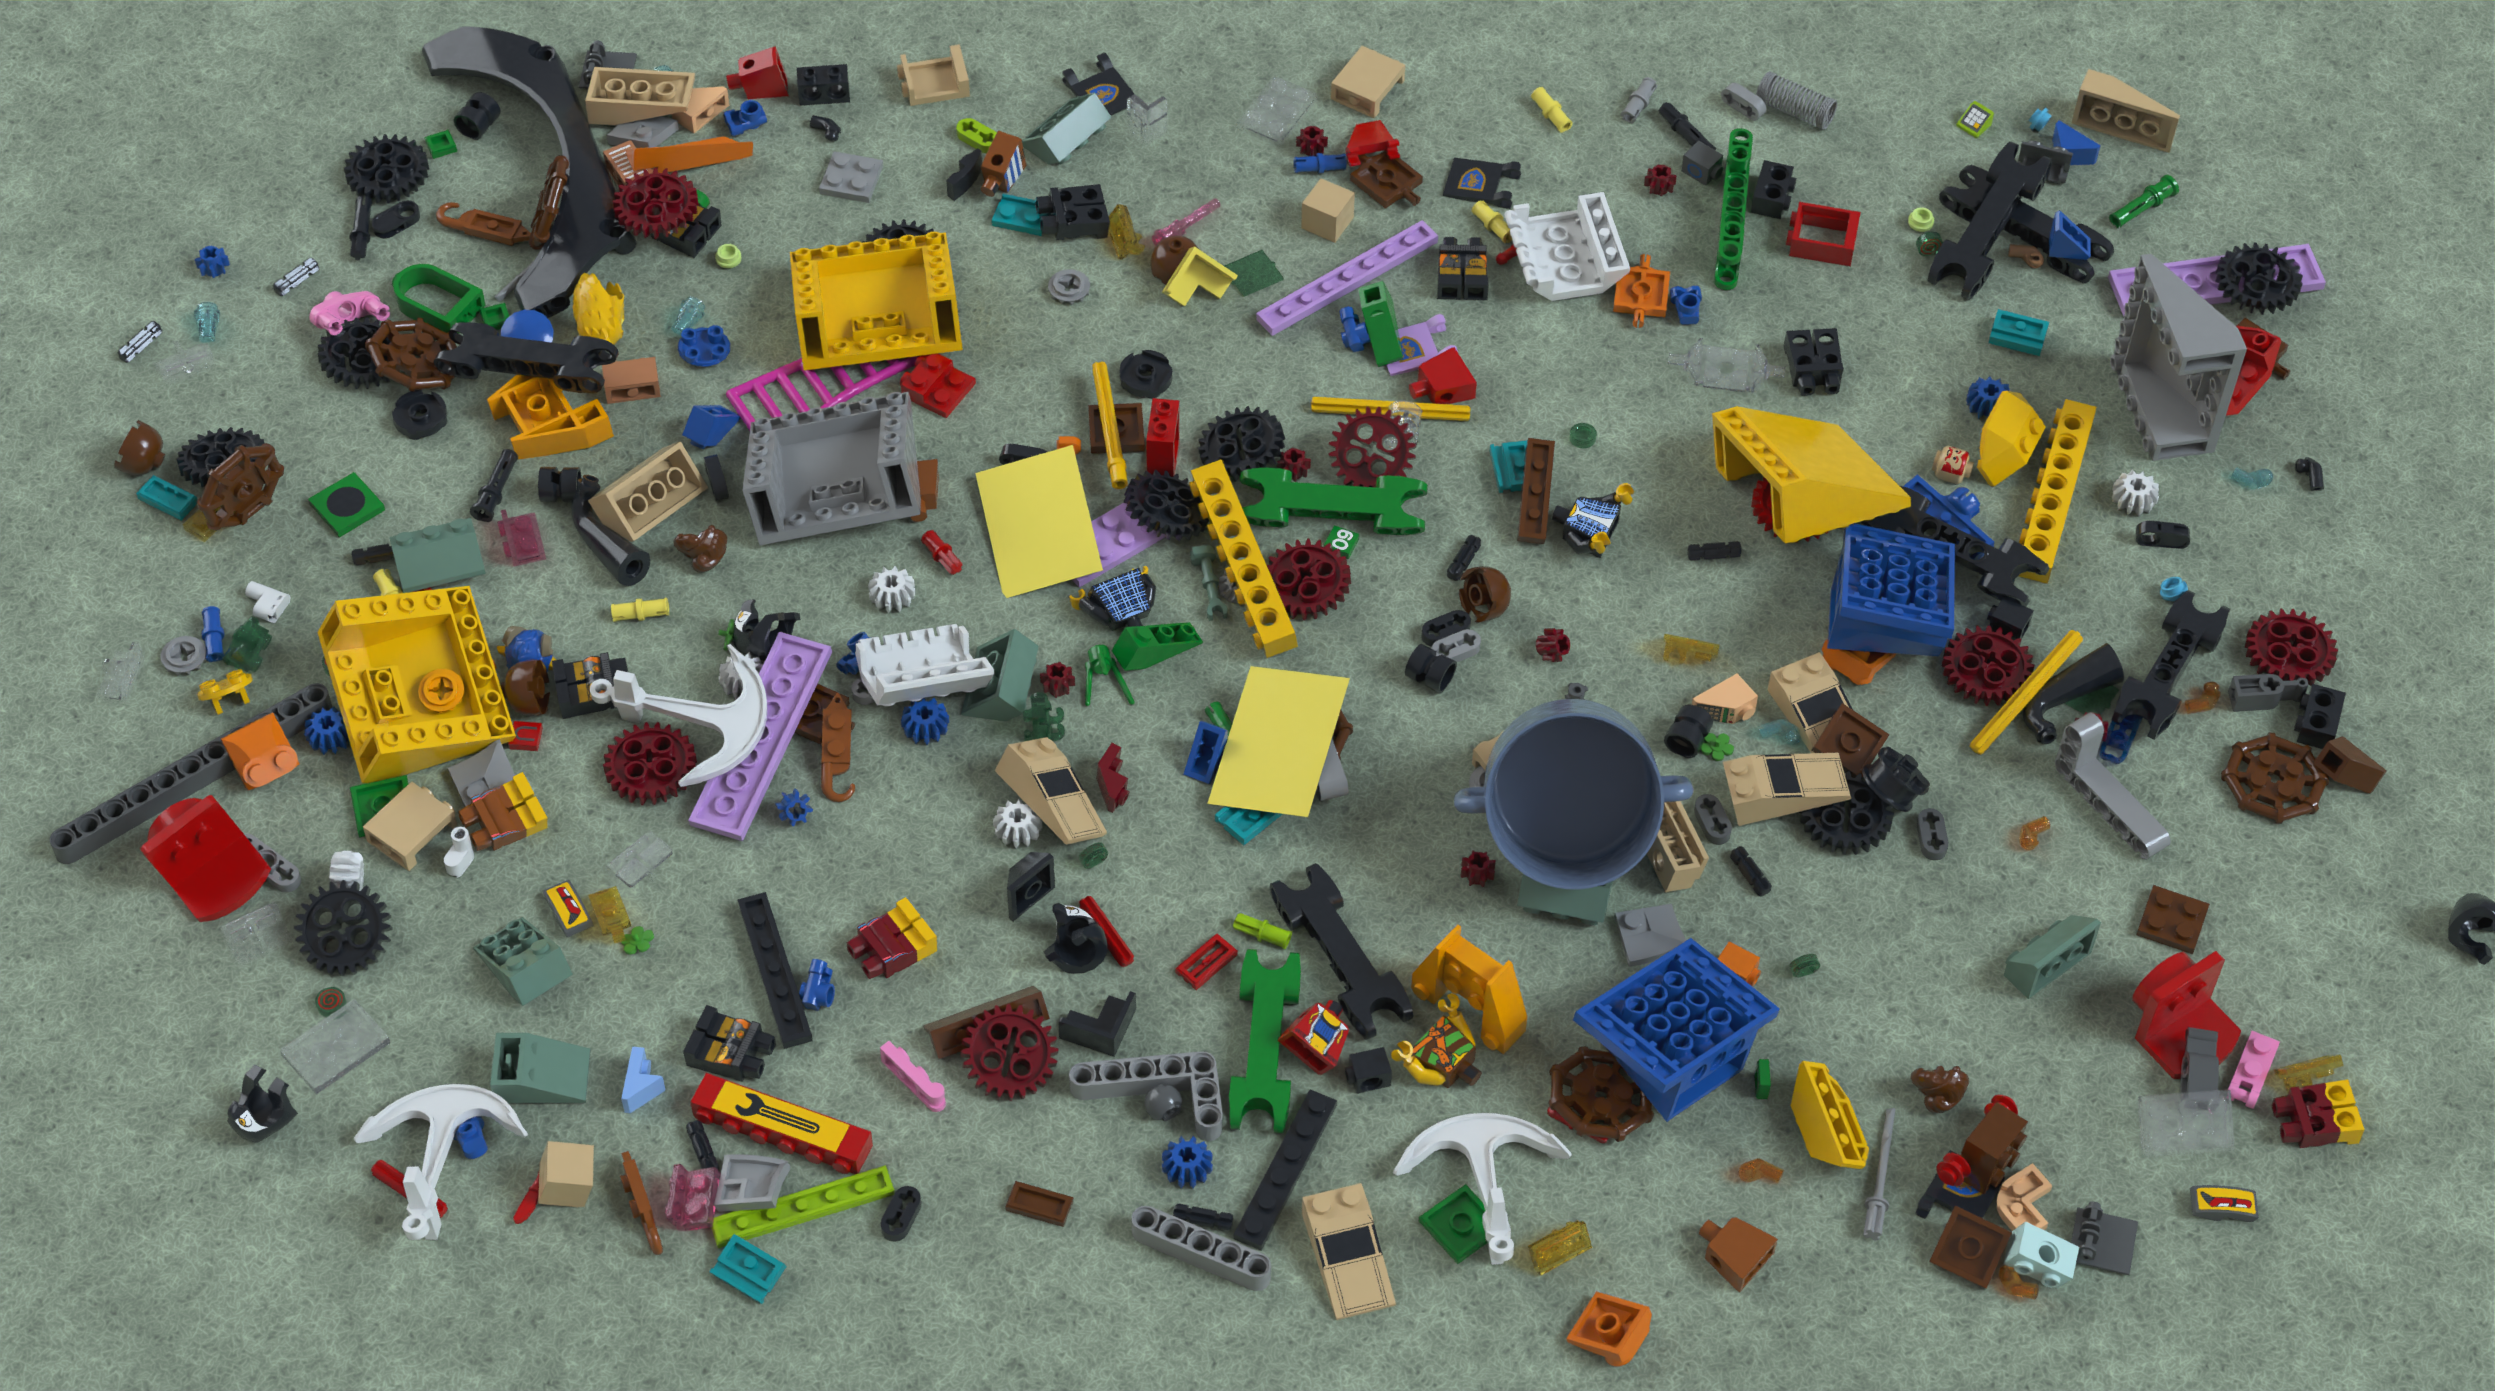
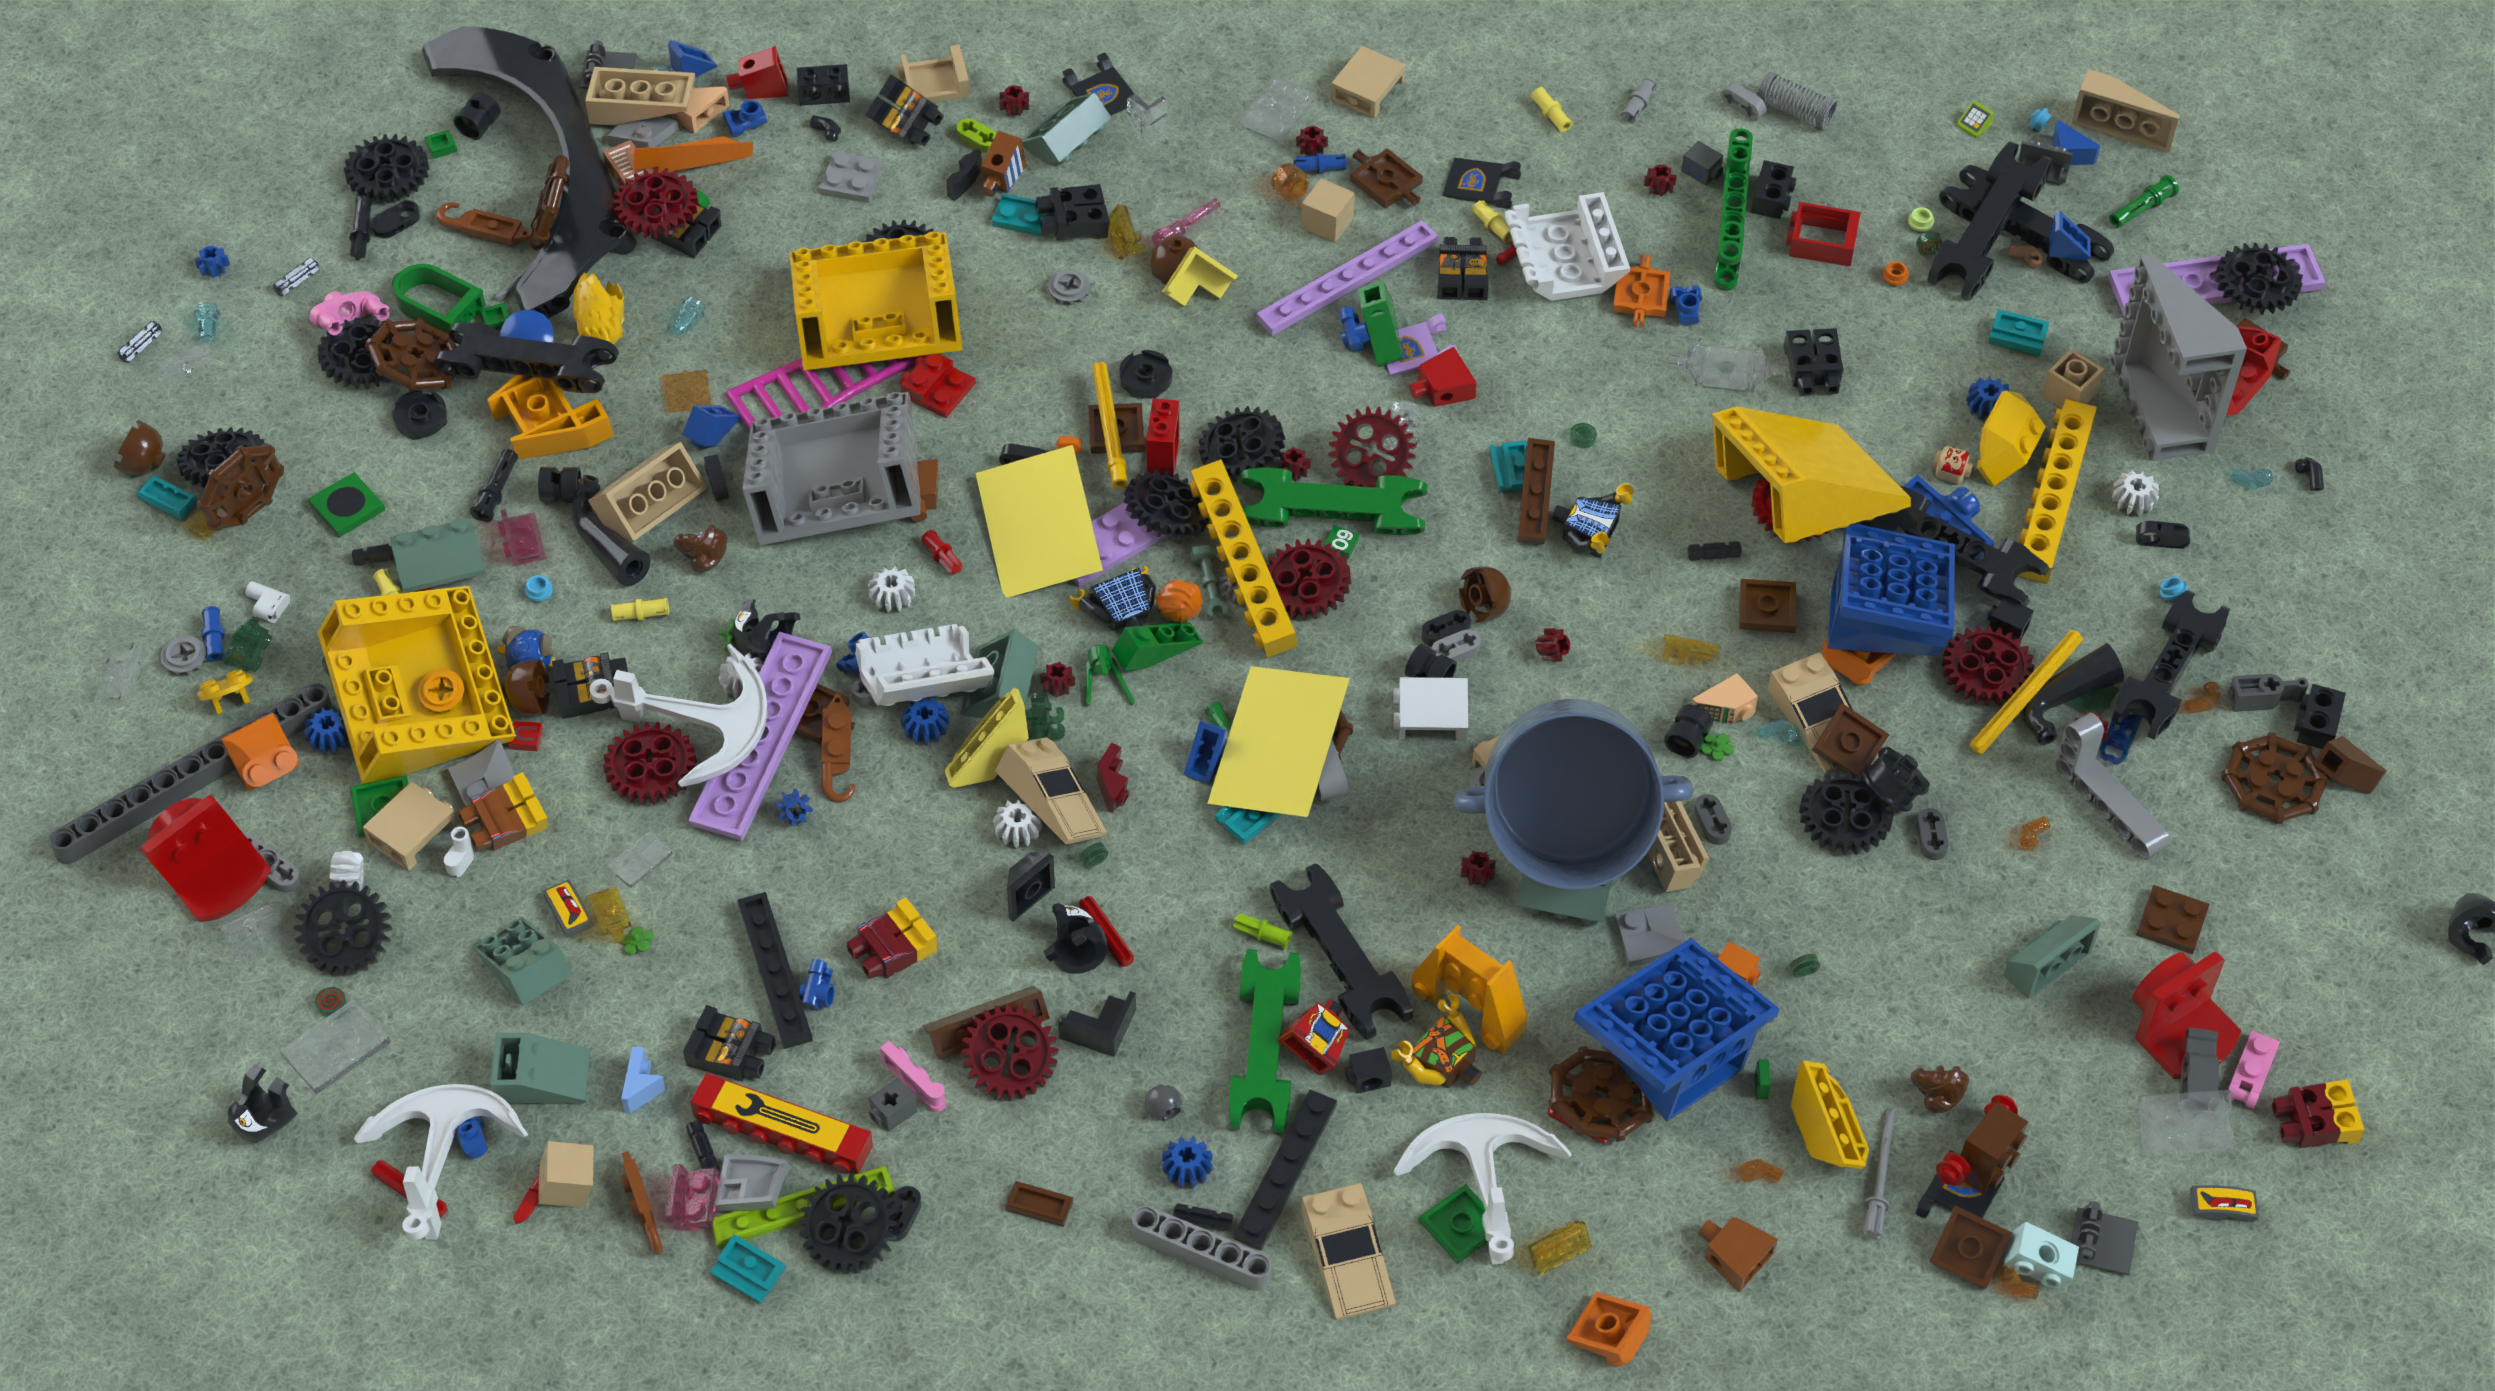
(538, 588): none -> medium azure plate
(631, 380): nougat brick -> none
(686, 390): none -> clear orange piece
(689, 59): none -> blue slope
(704, 346): blue dish -> none
(728, 256): yellowish green plate -> none
(822, 1217): none -> black gear
(892, 1105): none -> dark grey brick
(914, 113): none -> black hips
(987, 742): none -> light yellow wedge
(1014, 100): none -> dark red gear
(1156, 1069): light grey beam -> none
(1179, 601): none -> orange hair
(1197, 982): red tile -> none
(1254, 273): clear green piece -> none
(1290, 181): none -> clear orange head
(1349, 406): yellow axle -> none
(1370, 138): red flag -> none
(1432, 705): none -> white panel
(1463, 557): black axle -> none
(1576, 691): dark grey piece -> none
(1681, 124): black axle -> none
(1750, 871): black axle -> none
(1767, 605): none -> reddish brown plate
(1784, 784): tan slope -> none
(1895, 268): none -> orange plate
(2017, 1196): light nougat plate -> none
(2072, 379): none -> tan head
(2291, 647): dark red gear -> none
(2301, 1071): clear yellow plate -> none

